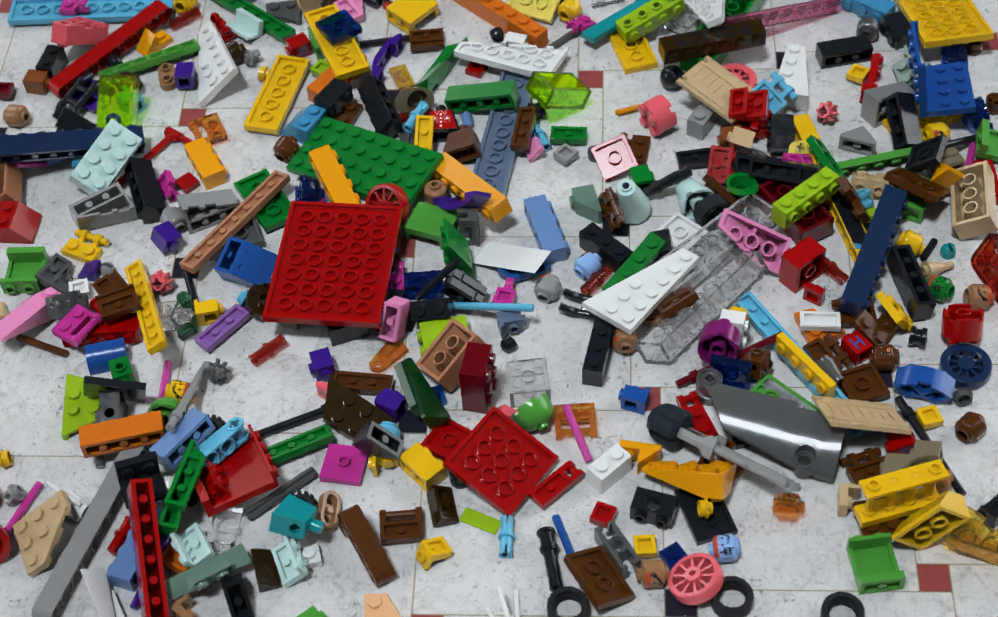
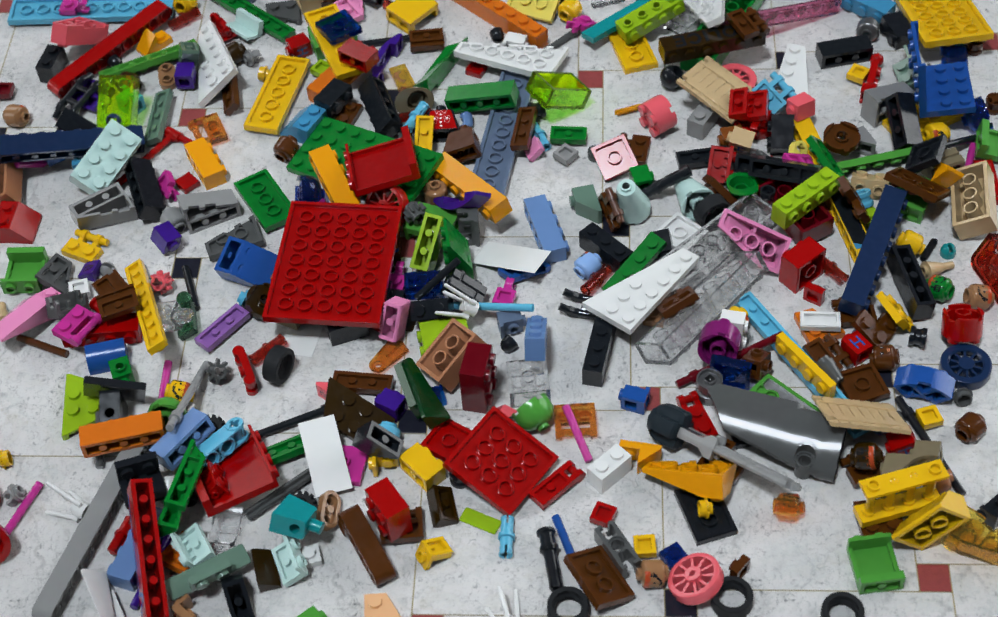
(36, 82): dark orange brick -> none
(41, 531): tan plate -> none
(158, 117): none -> sand green plate
(189, 52): none -> sand green slope
(207, 311): yellow brick -> none
(231, 96): none -> reddish brown plate
(234, 222): nougat plate -> none
(245, 370): none -> red plate
(278, 364): none -> black tyre
(321, 364): dark purple brick -> none
(325, 455): none -> white sticker
(358, 55): none -> red brick
(382, 165): none -> red panel
(388, 510): none -> red brick
(414, 212): none -> dark grey gear
(427, 244): none -> lime brick
(467, 305): none -> white plant
(535, 338): none -> medium blue brick
(547, 288): light grey head -> none
(624, 342): medium nougat head -> none
(648, 499): black brick -> none
(725, 548): light blue head -> none
(740, 566): none -> reddish brown plate
(744, 24): none -> reddish brown plate
(767, 192): none -> black hinge
(800, 106): none -> coral brick
(827, 116): coral gear -> none
(842, 146): none -> reddish brown plate
(845, 495): tan bracket -> none
(866, 456): none -> dark brown head

